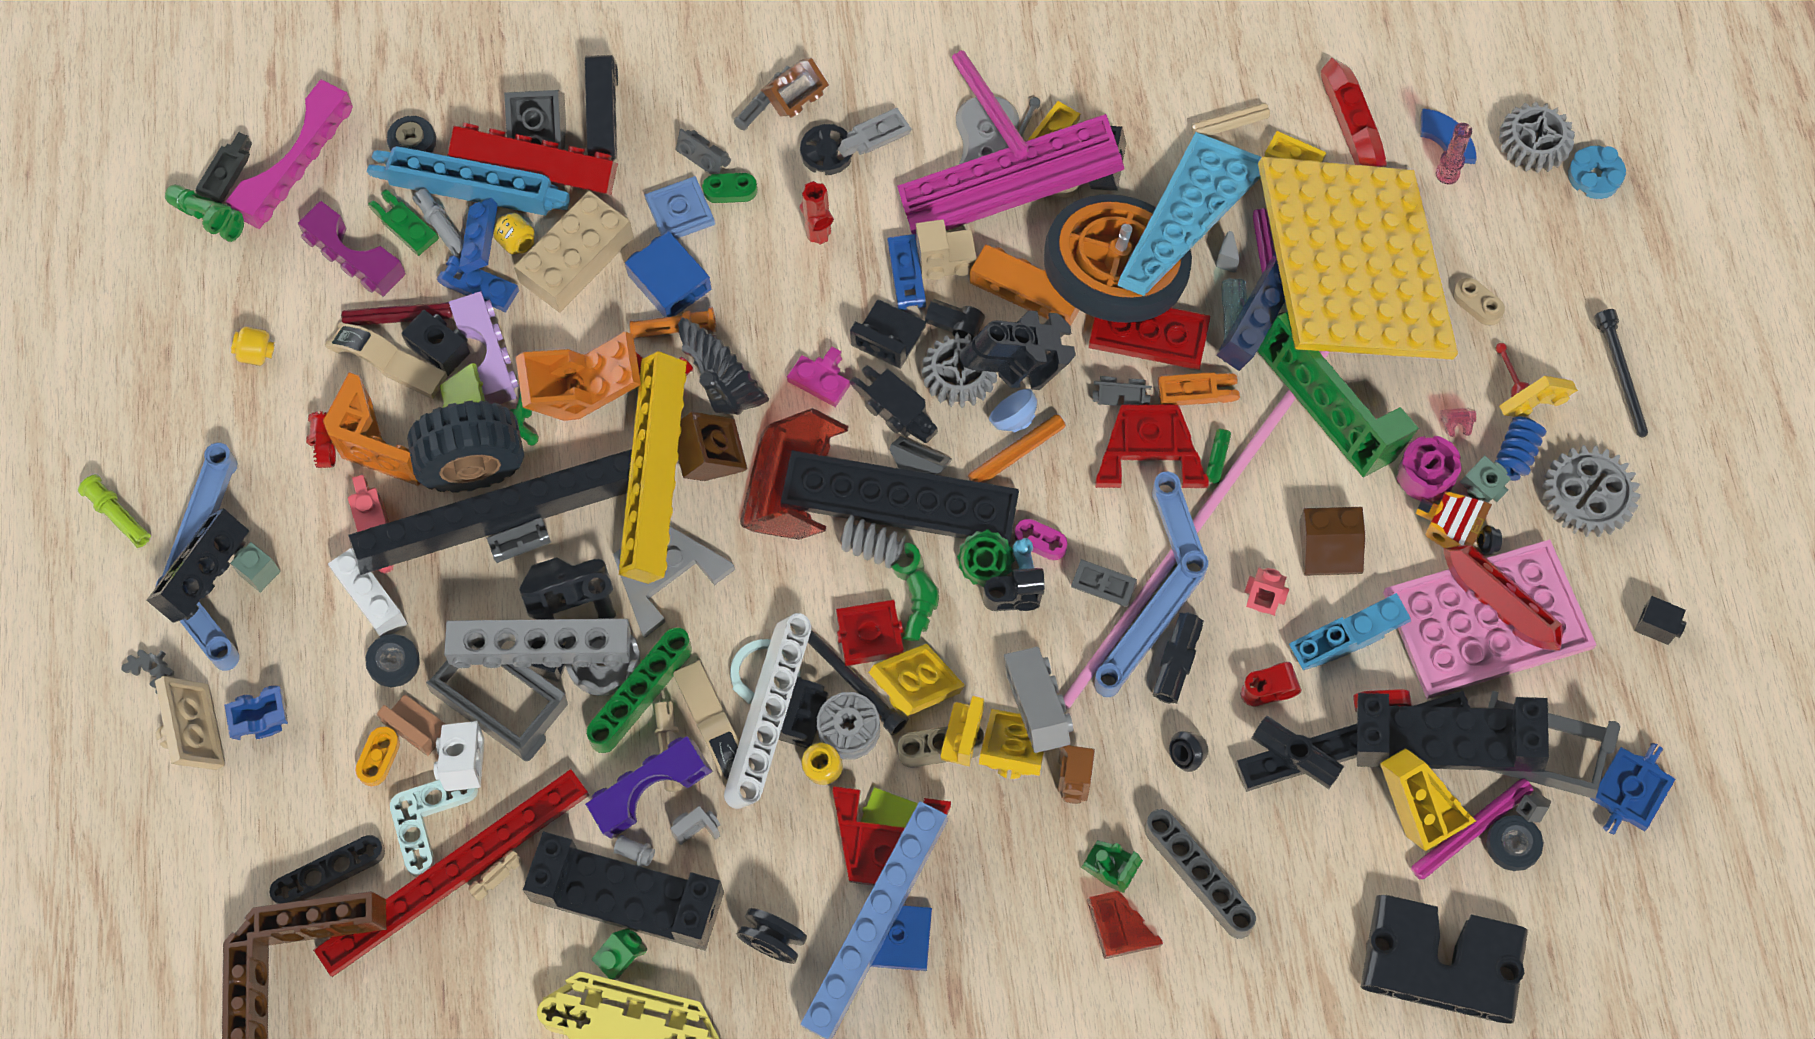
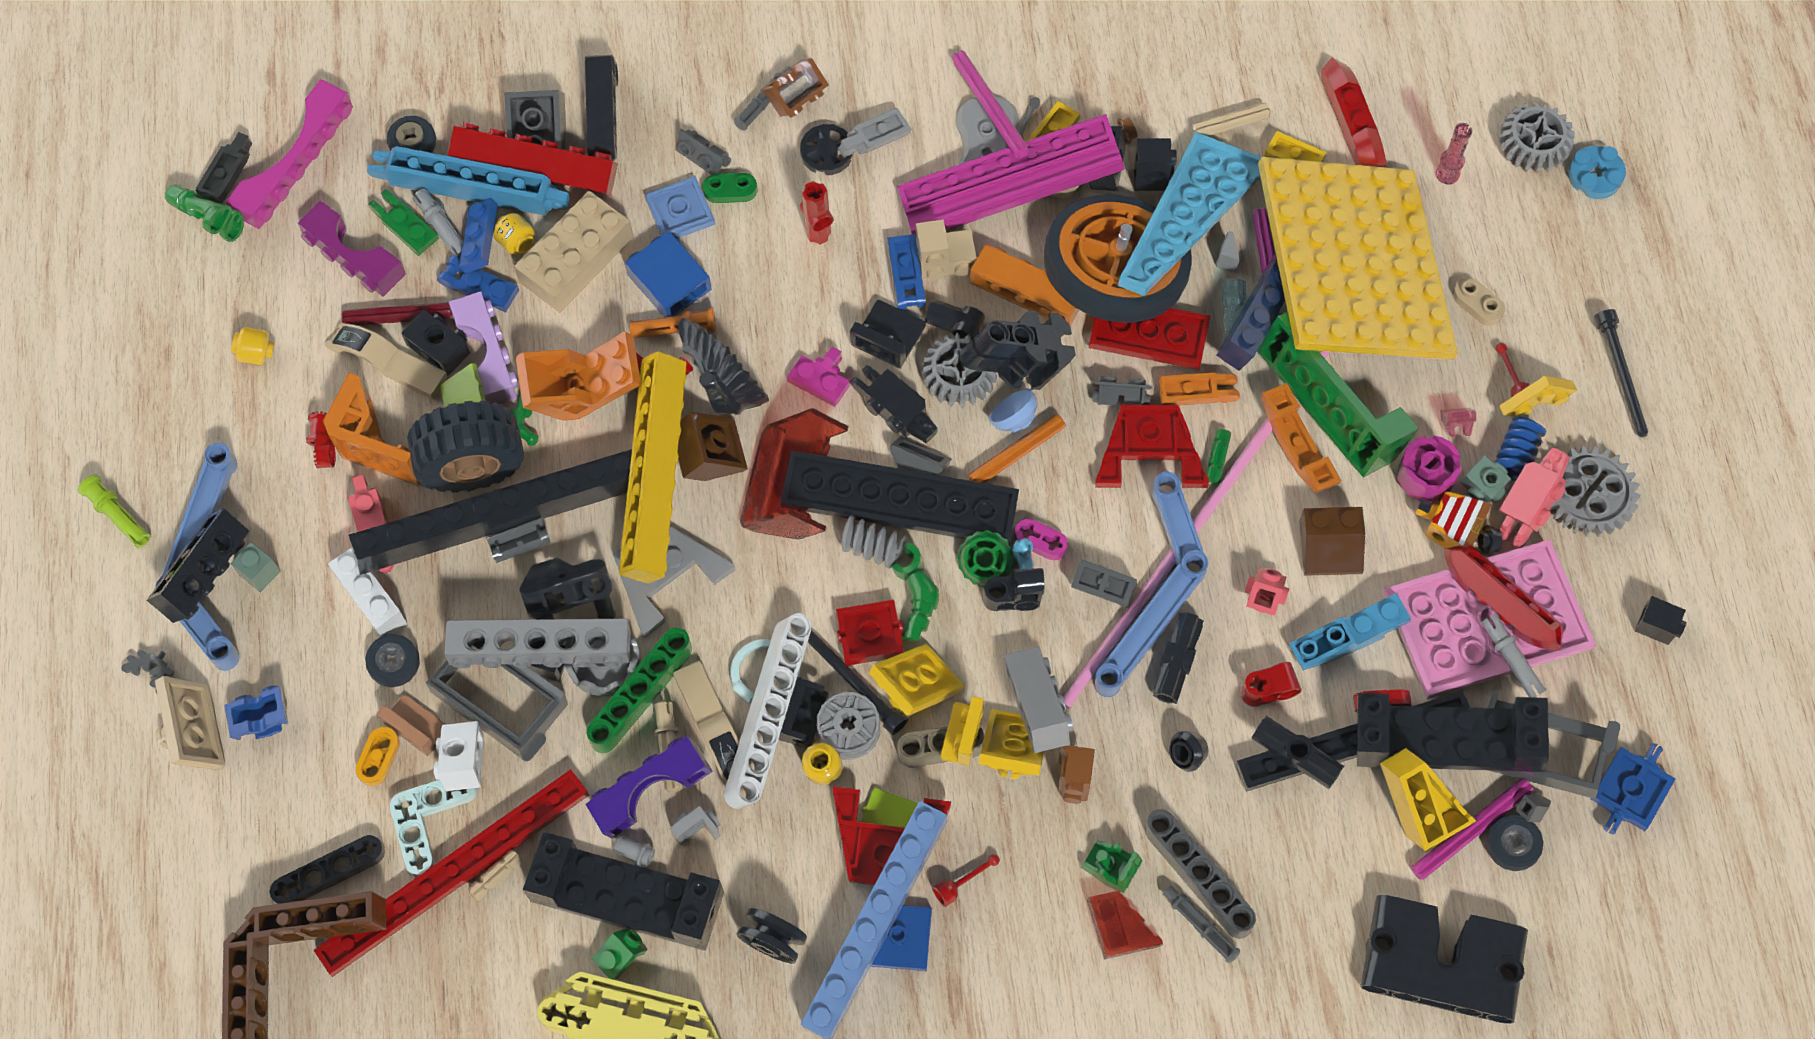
(947, 890): none -> red hinge
(1128, 128): none -> dark orange plate
(1153, 164): none -> black brick
(1202, 925): none -> dark grey piece
(1296, 441): none -> orange slope
(1440, 130): blue tile -> none
(1513, 656): none -> light grey pin
(1534, 495): none -> coral hinge

